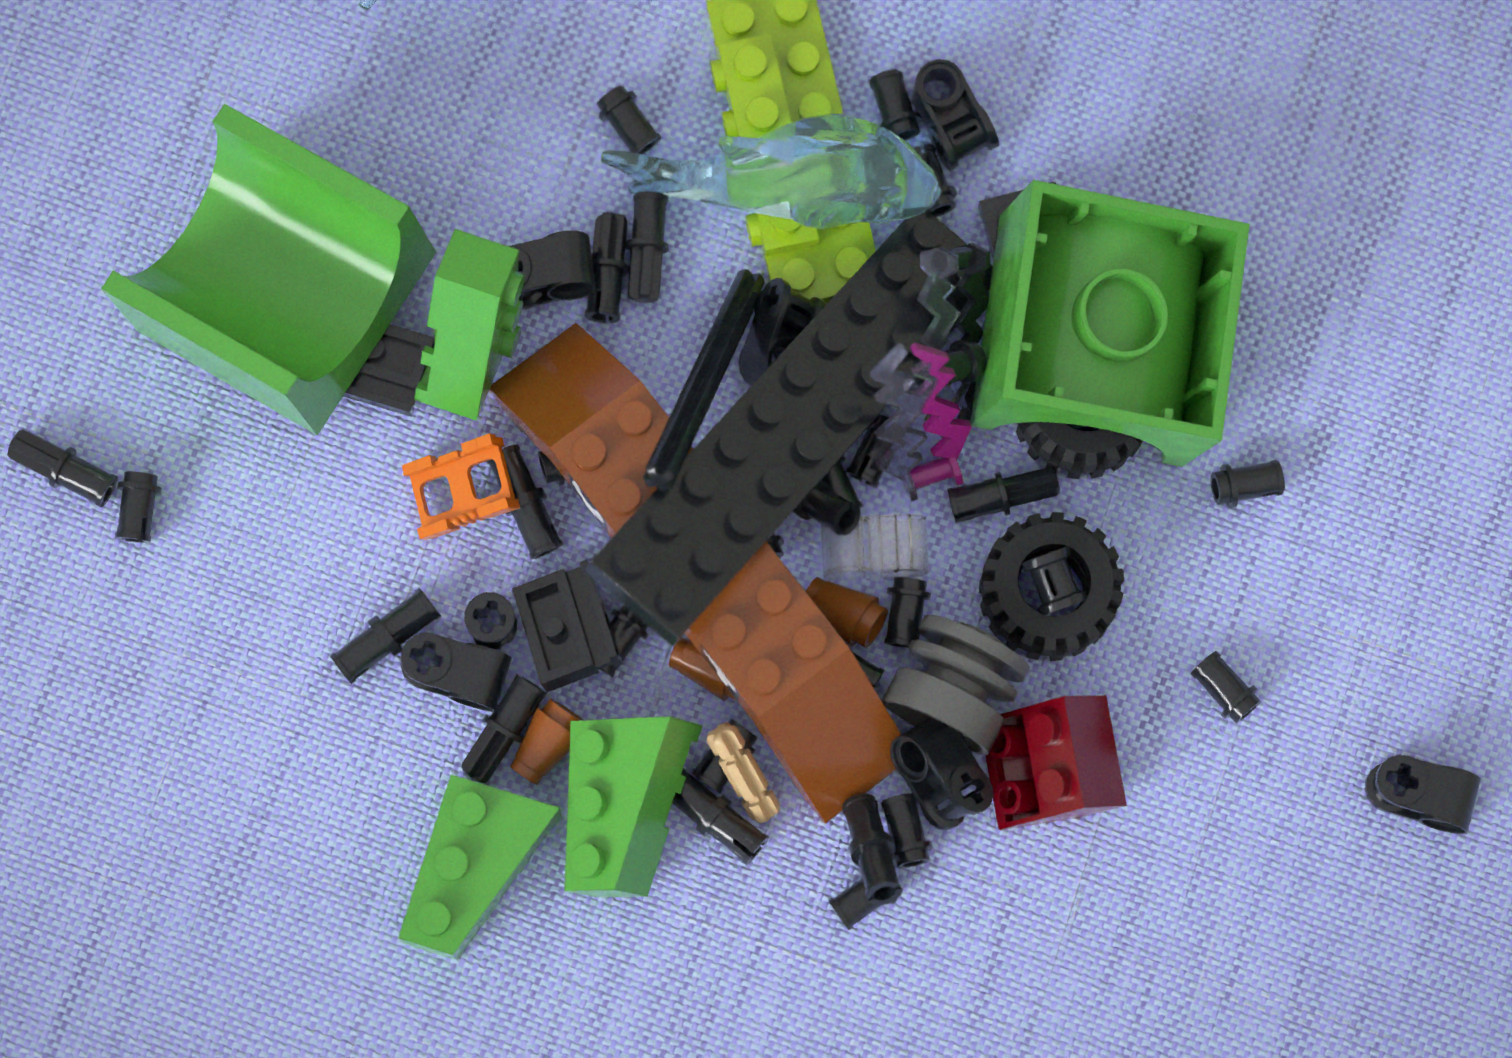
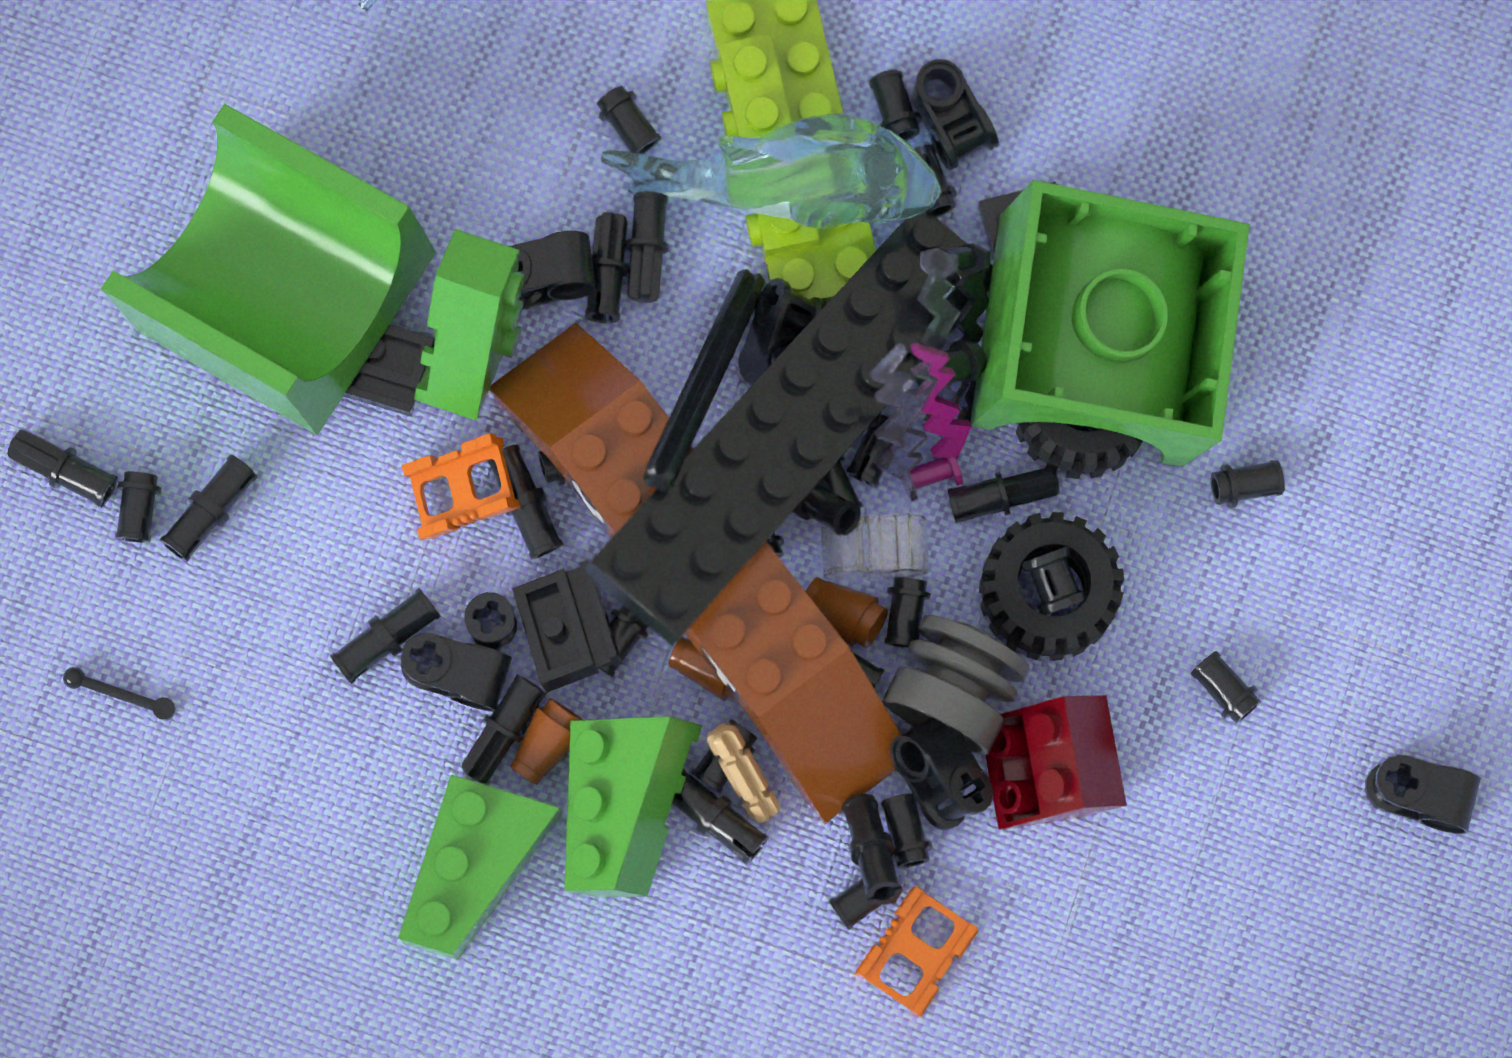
(162, 708): none -> black hinge
(208, 508): none -> black pin
(902, 941): none -> orange piece

